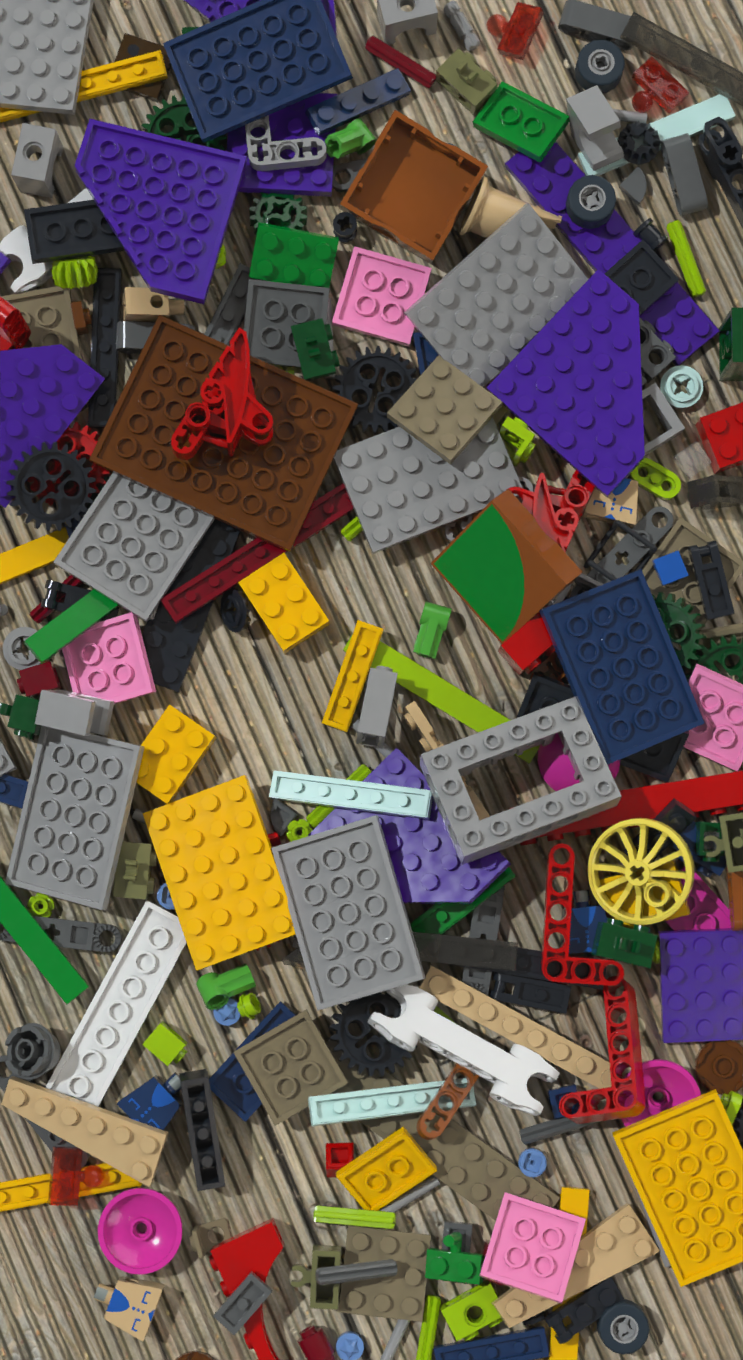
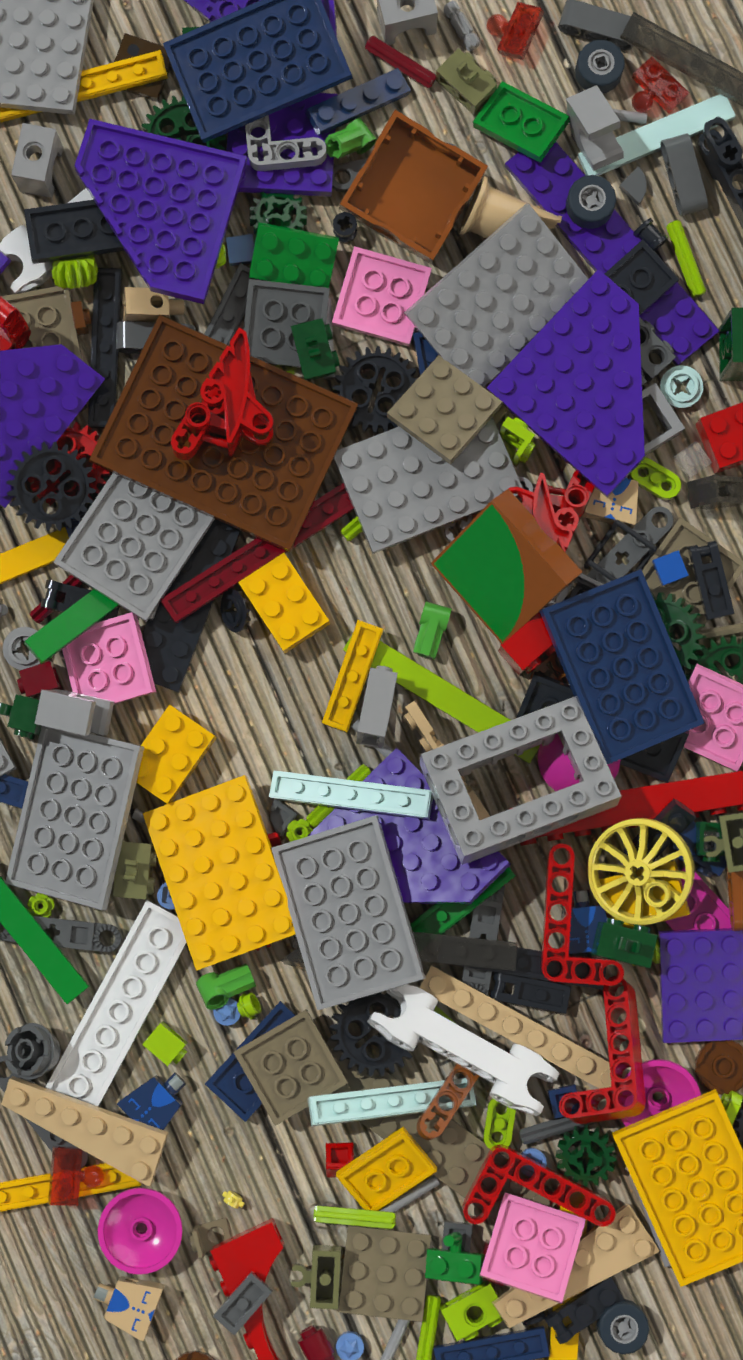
(202, 1129): black brick -> none
(233, 1199): none -> light yellow piece
(240, 249): none -> medium blue tile
(356, 1272): dark grey axle -> none
(498, 1122): none -> lime plate
(535, 1184): none -> red beam
(598, 1156): none -> dark green gear
(644, 153): black gear -> none

